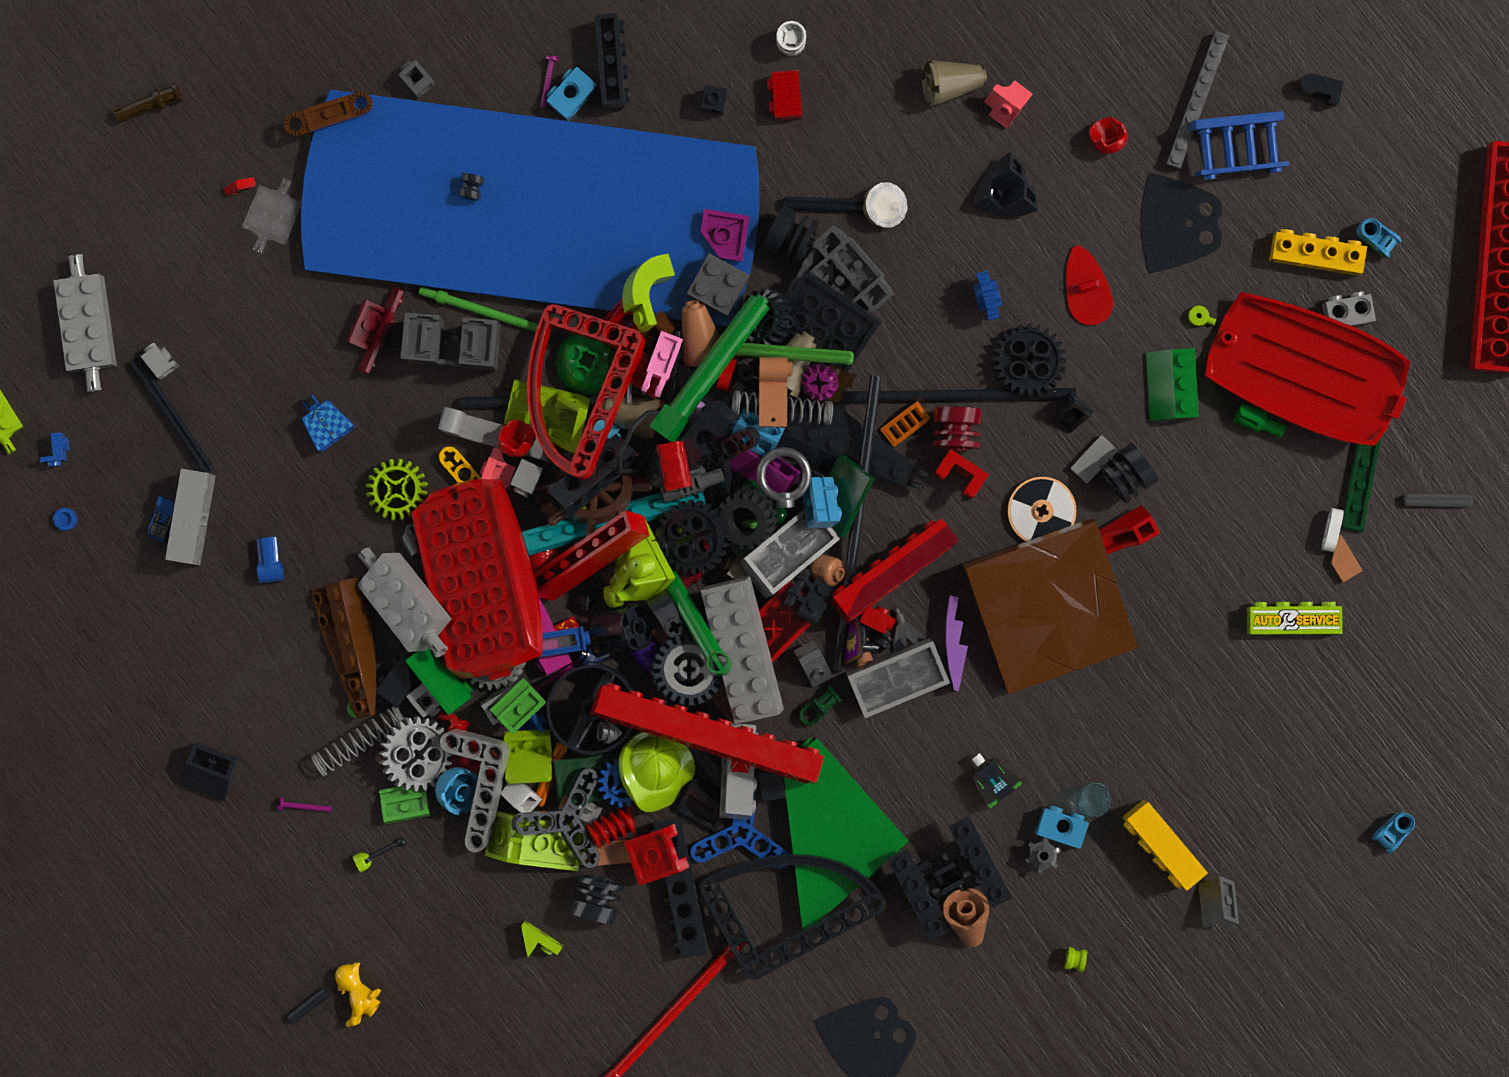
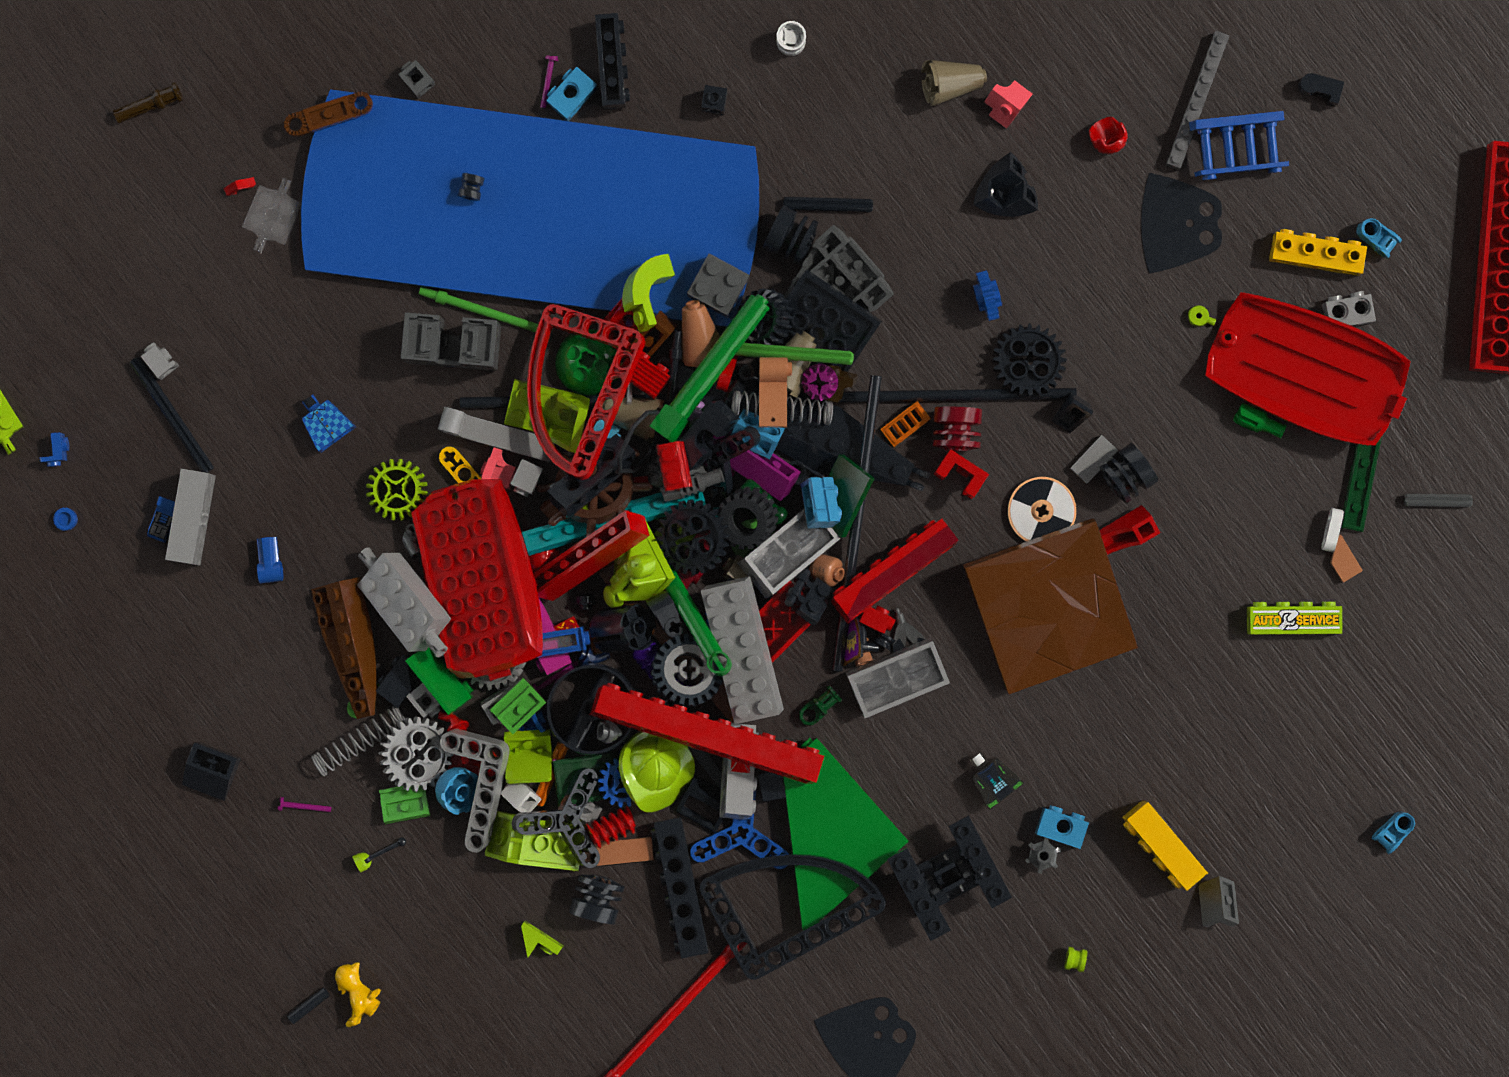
(85, 323): light grey brick -> none
(371, 327): dark red bracket -> none
(516, 438): red hair -> none
(654, 855): red panel -> none
(662, 361): bright pink hinge -> none
(725, 233): magenta plate -> none
(783, 500): flat silver piece -> none
(786, 95): red brick -> none
(813, 663): dark grey brick -> none
(885, 205): tile -> none
(954, 651): medium lavender slope -> none
(967, 915): nougat cone -> none
(1087, 288): red shield -> none
(1093, 799): clear light blue hair -> none
(1172, 384): green slope -> none

